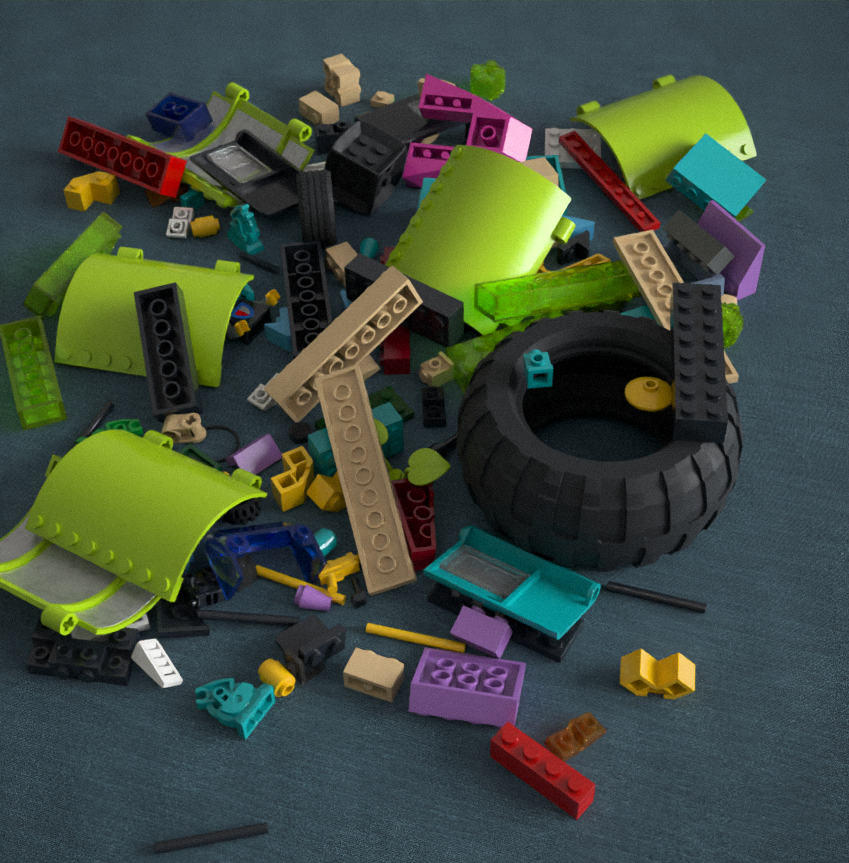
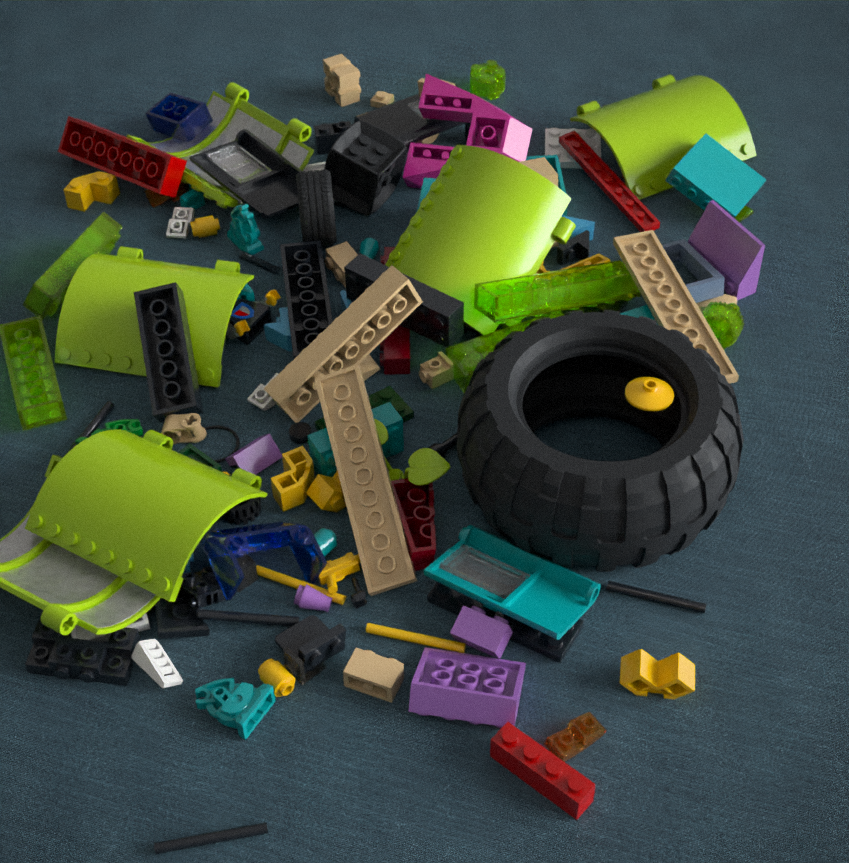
(318, 109): tan brick -> none
(433, 406): black slope -> none
(536, 363): teal brick -> none
(697, 363): black brick -> none
(698, 242): dark grey brick -> none

